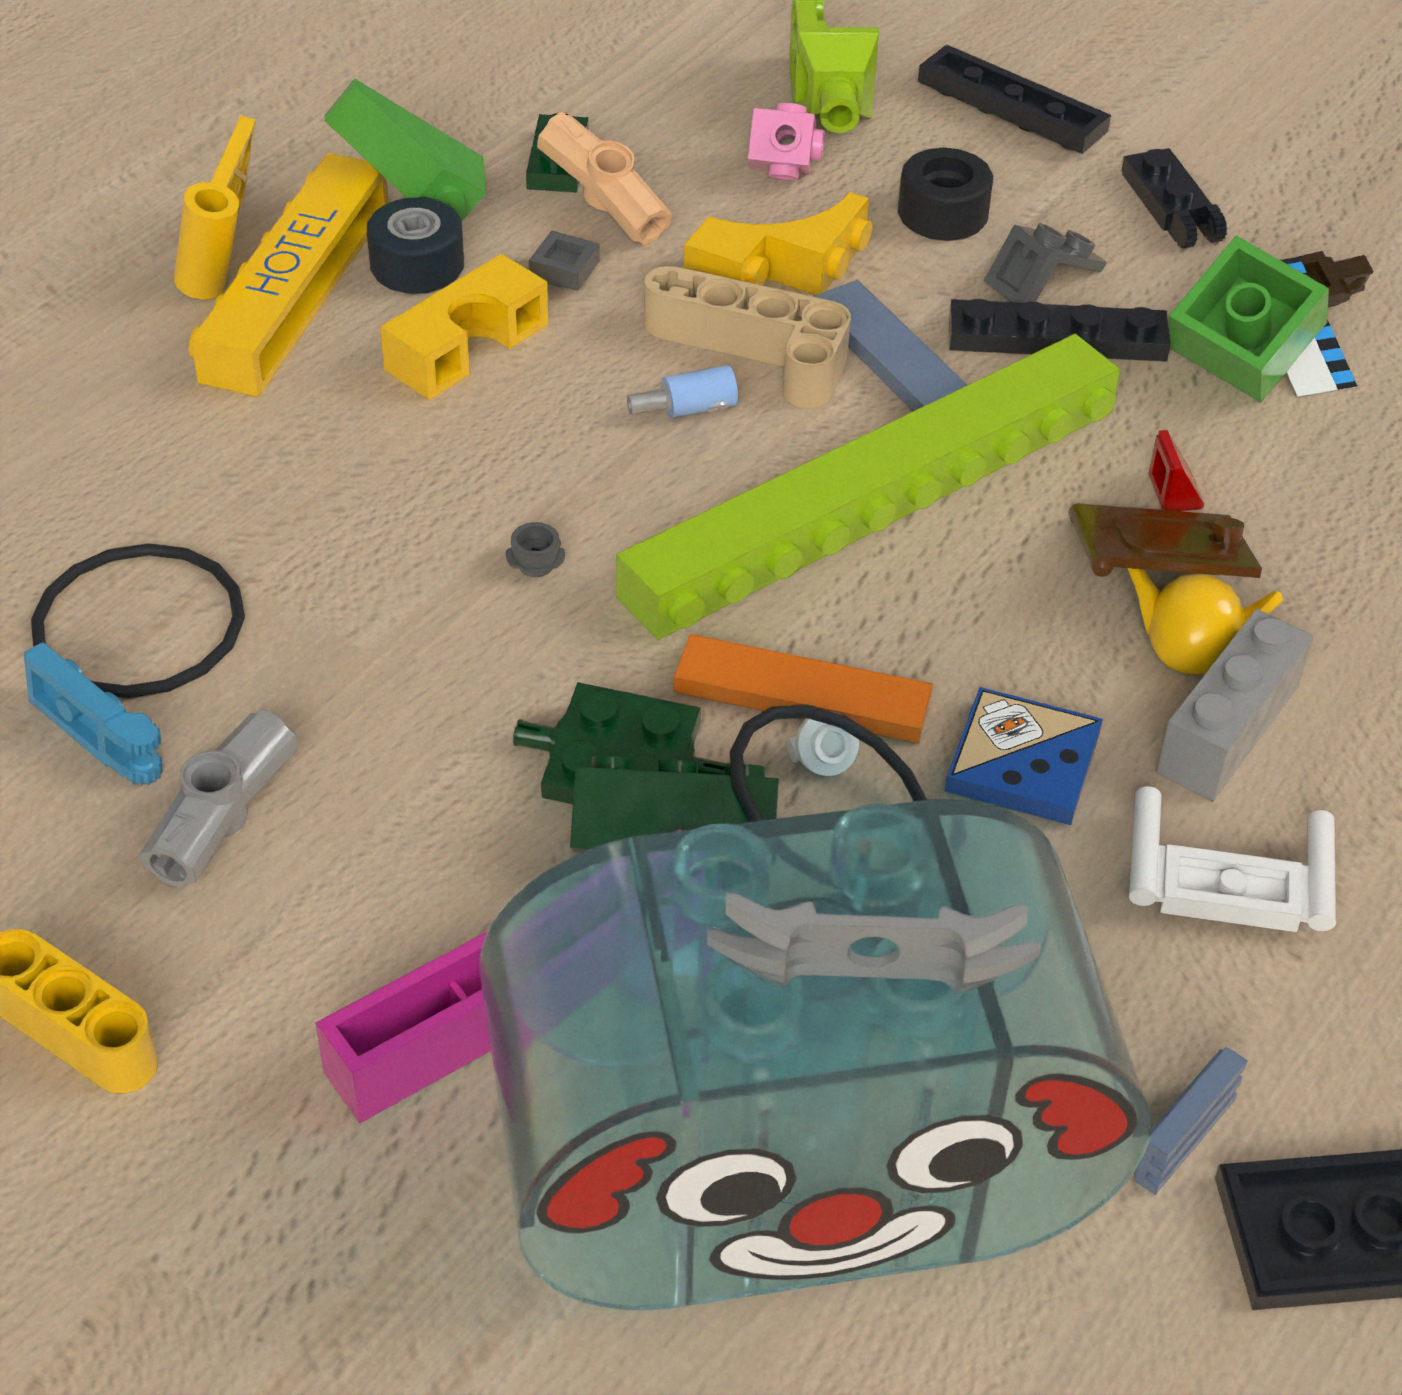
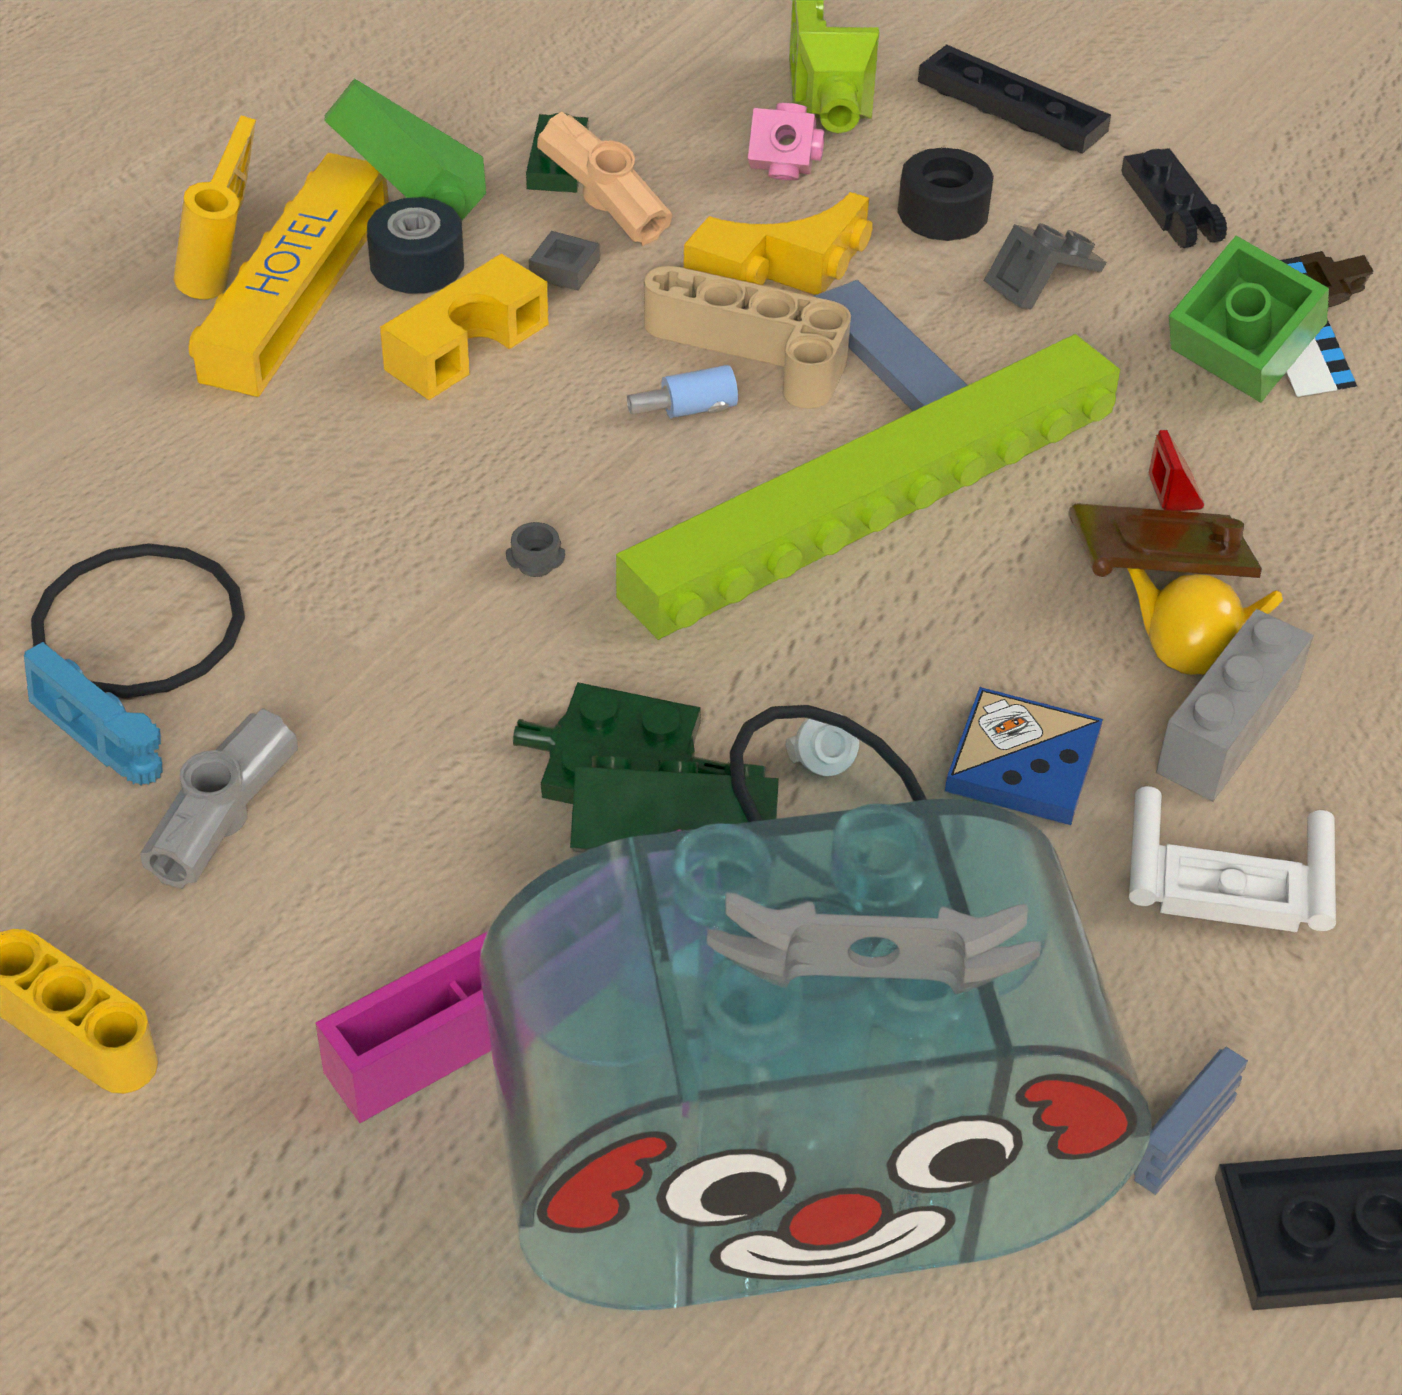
(770, 678): orange tile -> none
(1032, 326): black plate -> none

